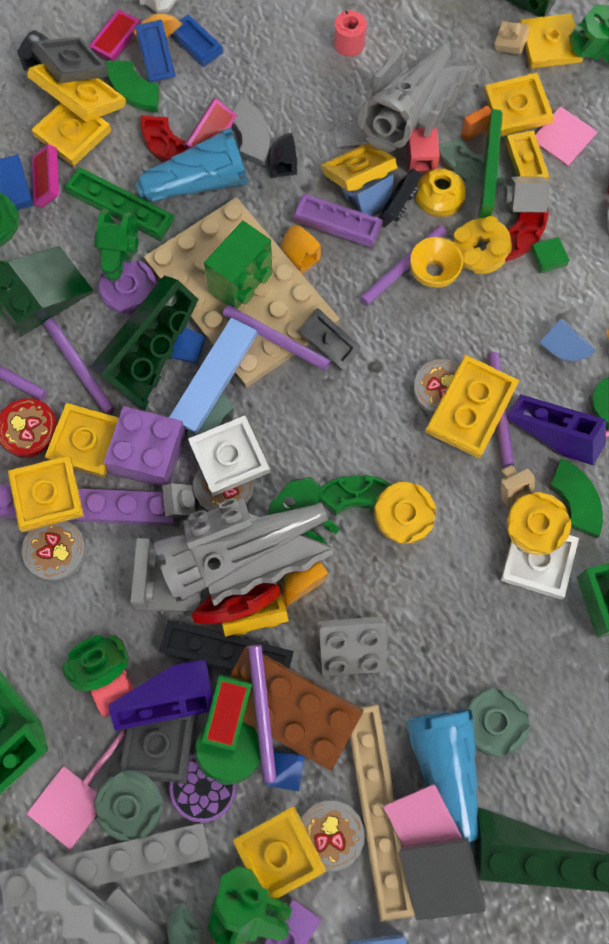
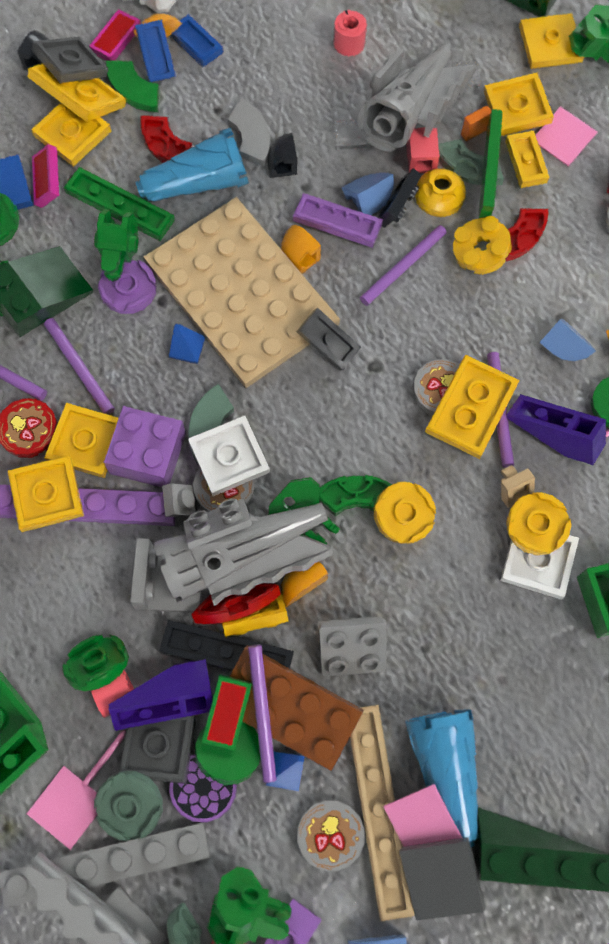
(54, 551): tile -> none
(146, 341): dark green wedge -> none
(214, 119): tile -> none
(214, 375): light blue tile -> none
(239, 265): green brick -> none
(278, 338): medium lavender bar -> none
(280, 853): yellow plate -> none
(359, 167): yellow plate -> none
(439, 252): yellow piece -> none
(498, 722): sand green tile -> none
(511, 37): tan tile -> none
(527, 194): light grey brick -> none
(550, 254): green tile -> none
(580, 498): green tile -> none

